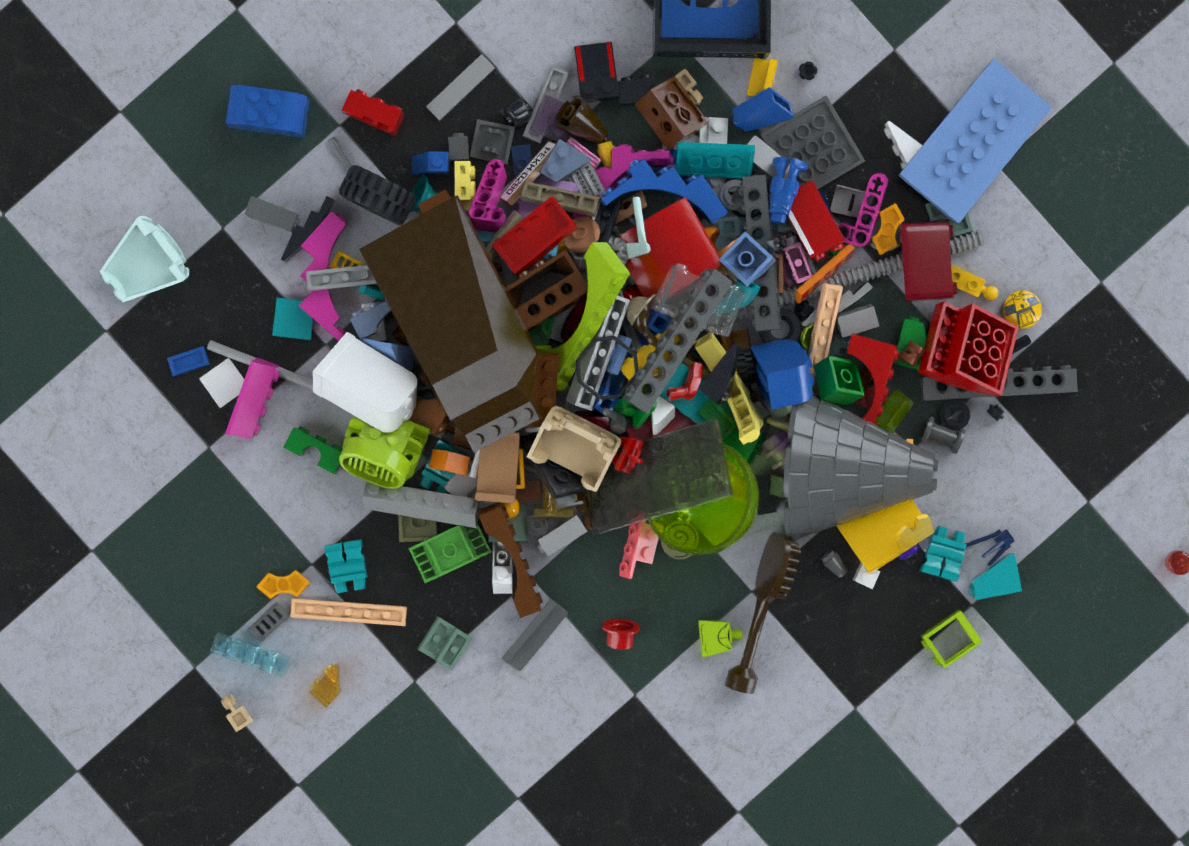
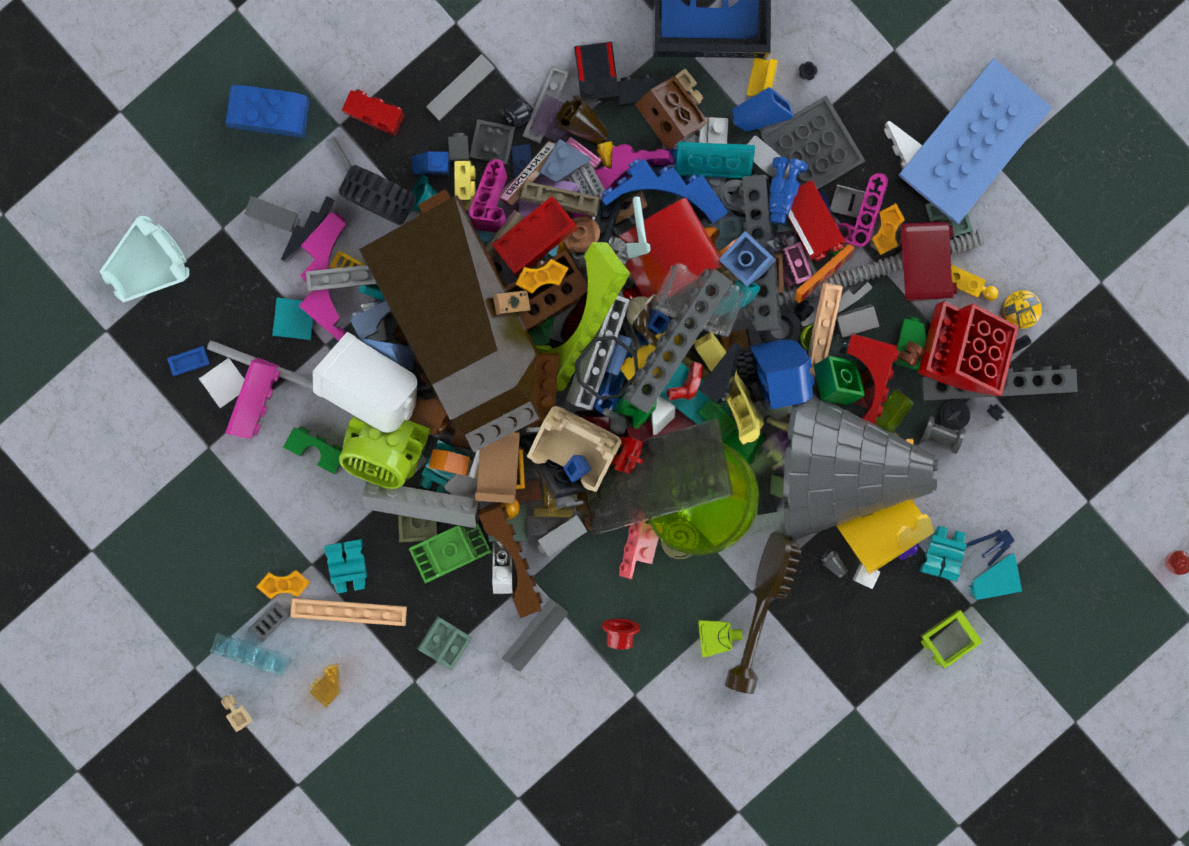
(511, 302): none -> medium nougat tile
(549, 274): none -> light orange tile
(577, 467): none -> blue slope

